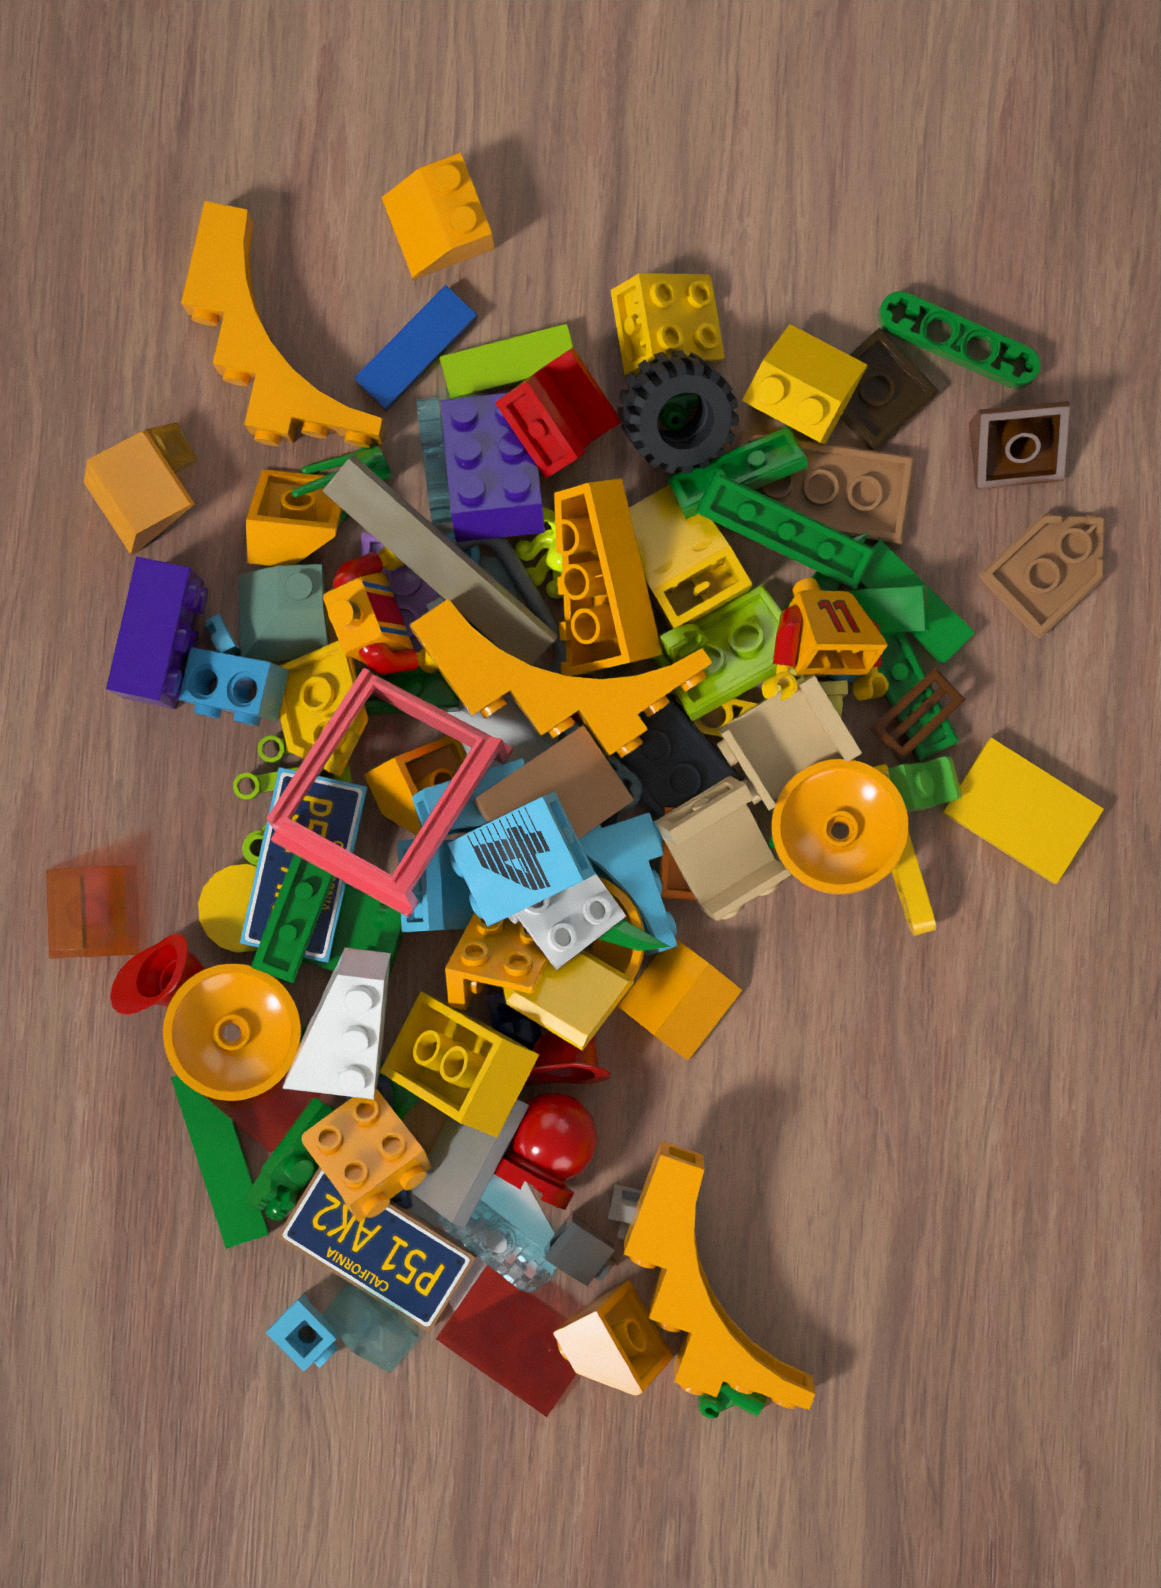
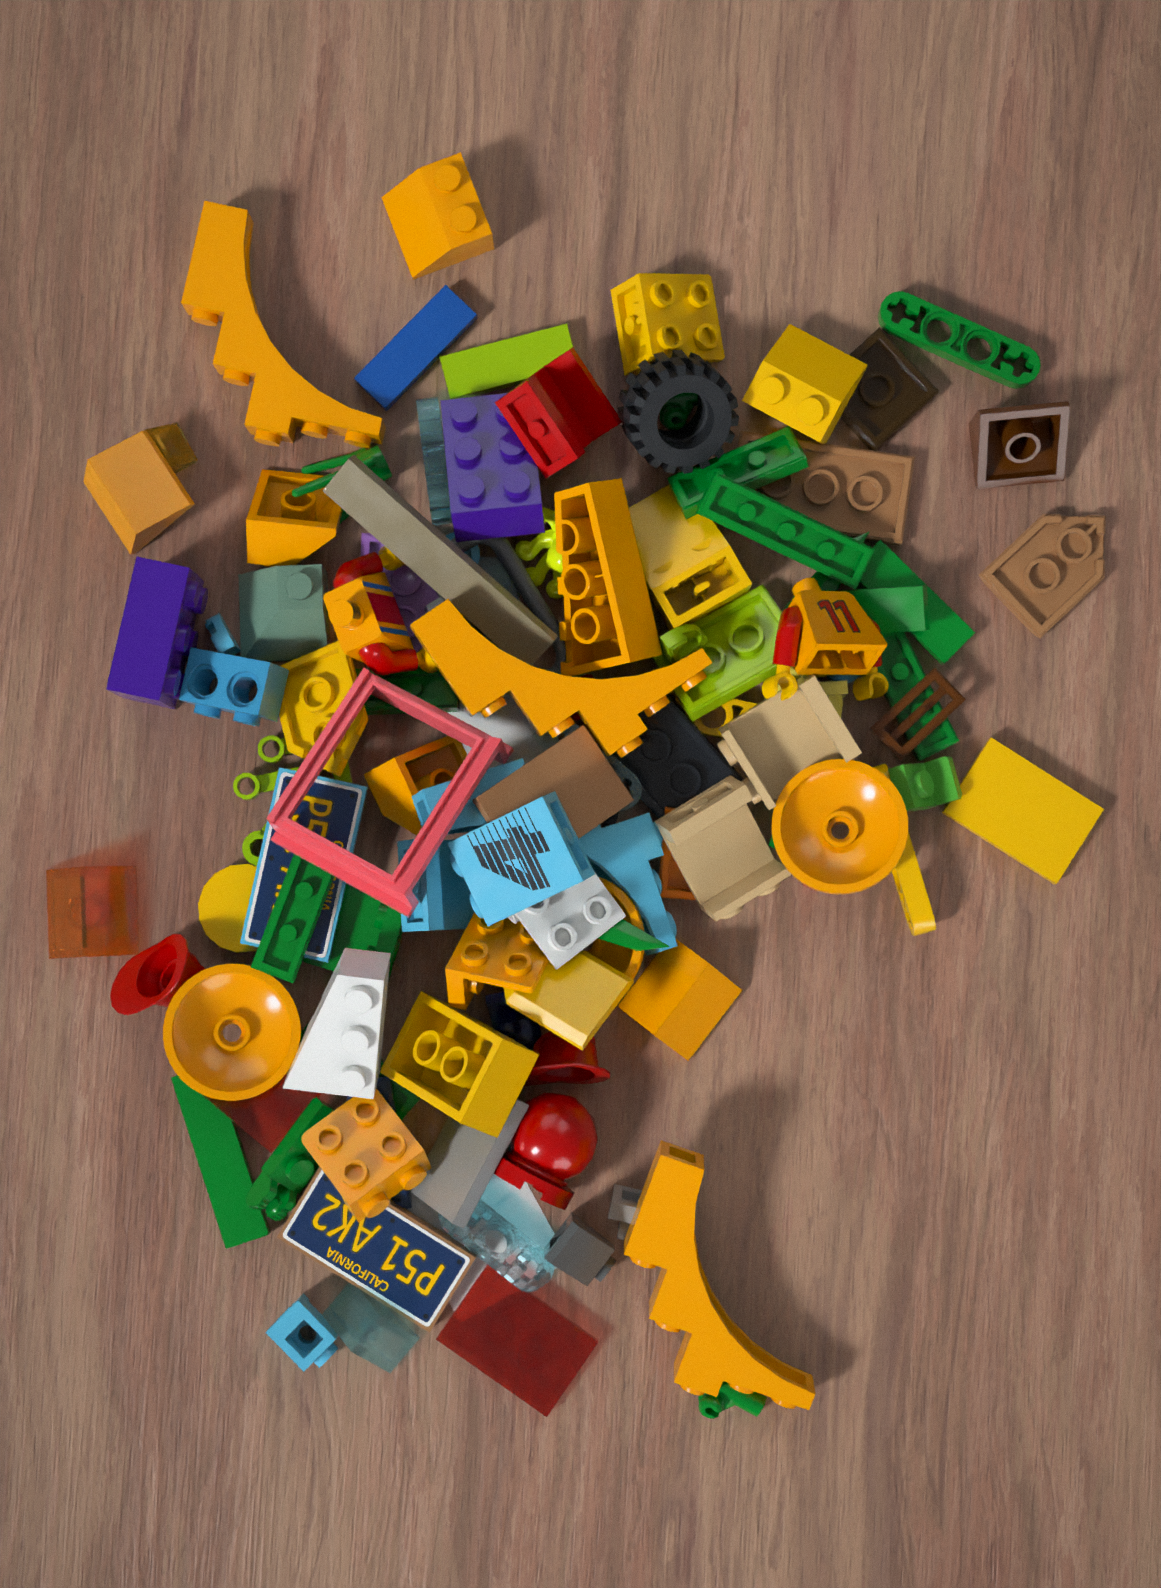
(615, 1341): light orange slope -> none

